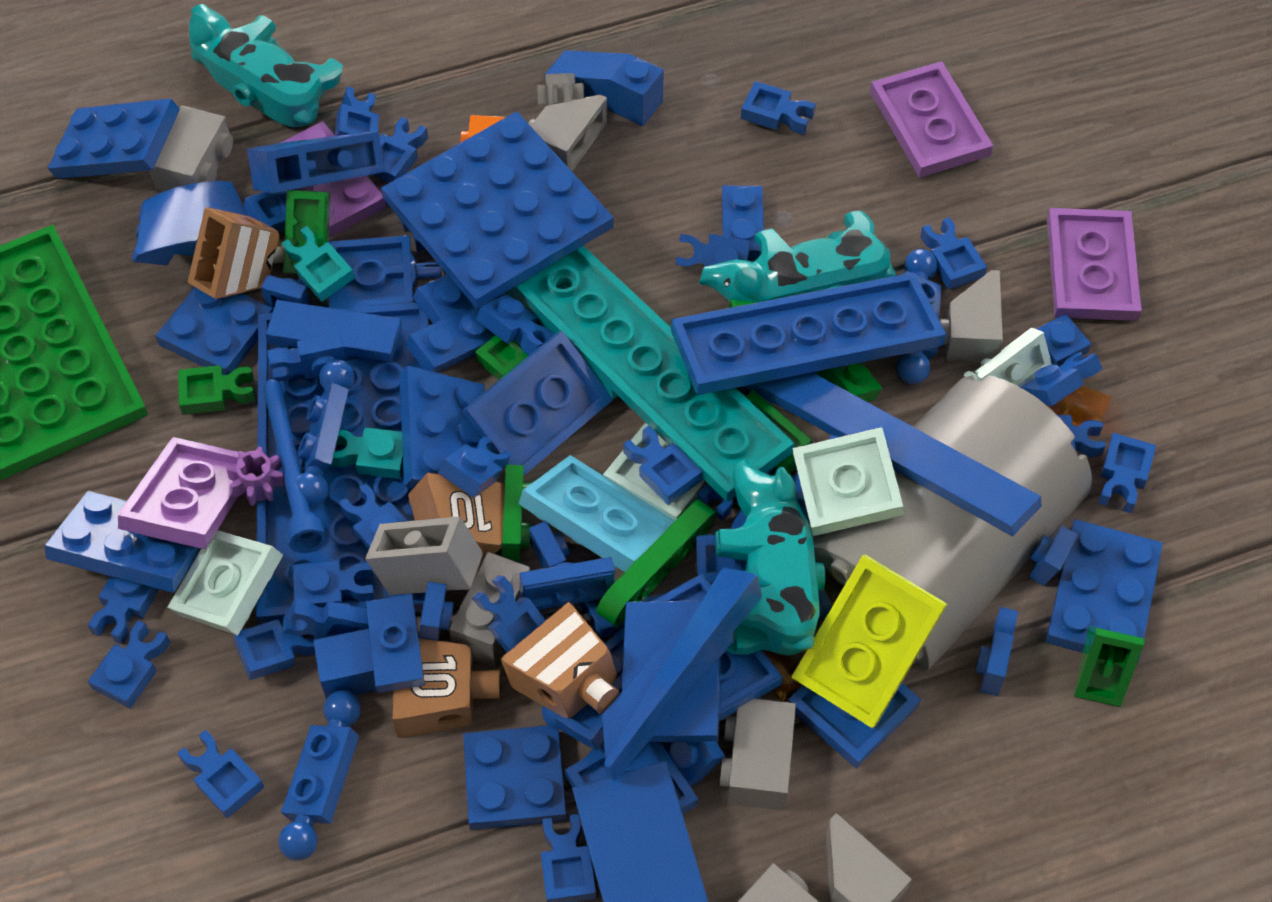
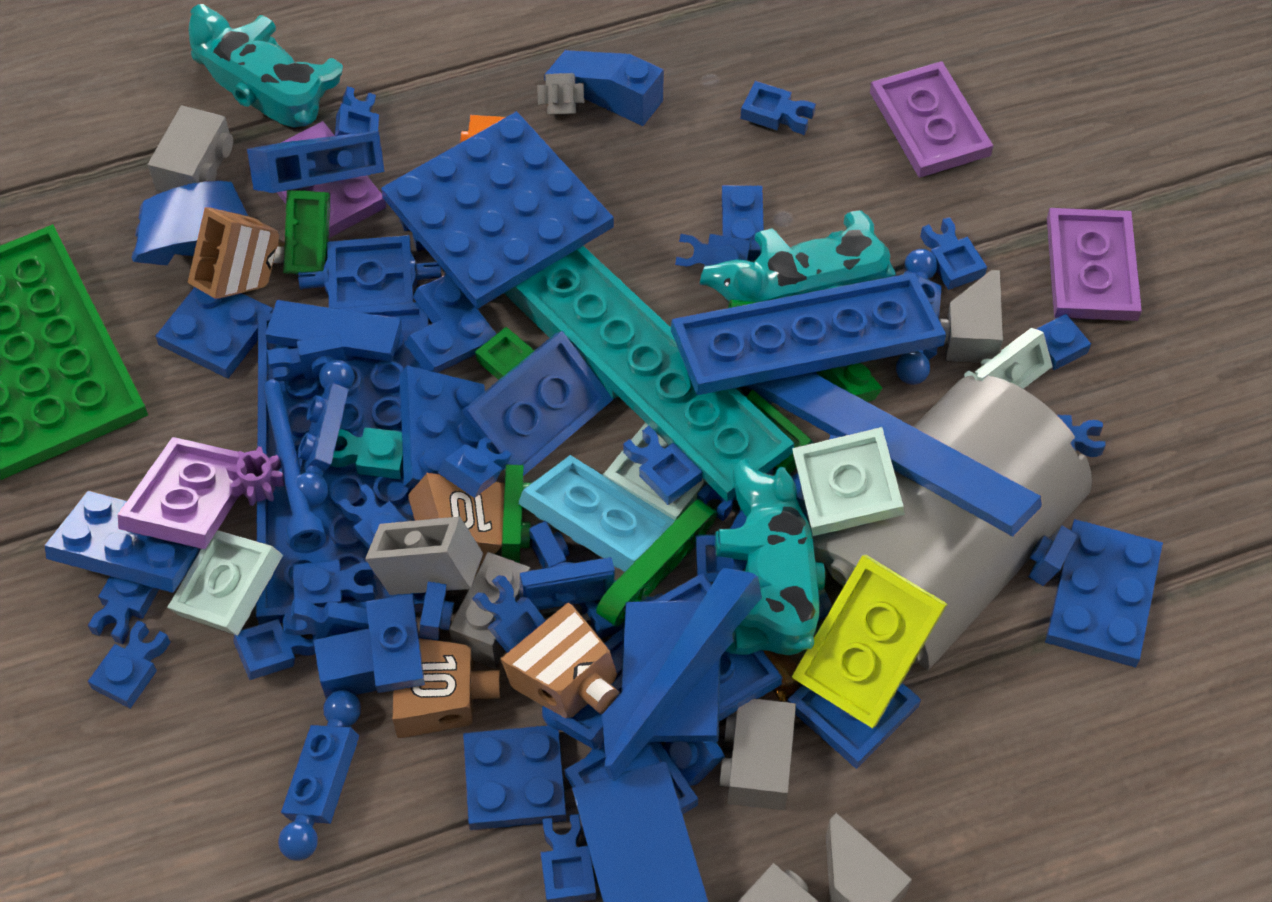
(114, 139): blue plate -> none
(208, 388): green plate -> none
(224, 778): blue plate -> none
(268, 208): blue plate -> none
(284, 290): blue plate -> none
(318, 267): teal plate -> none
(400, 150): blue plate -> none
(512, 322): blue plate -> none
(572, 127): light grey slope -> none
(994, 660): blue plate -> none
(1056, 382): blue plate -> none
(1085, 405): clear orange slope -> none
(1107, 665): green slope -> none
(1127, 468): blue plate -> none

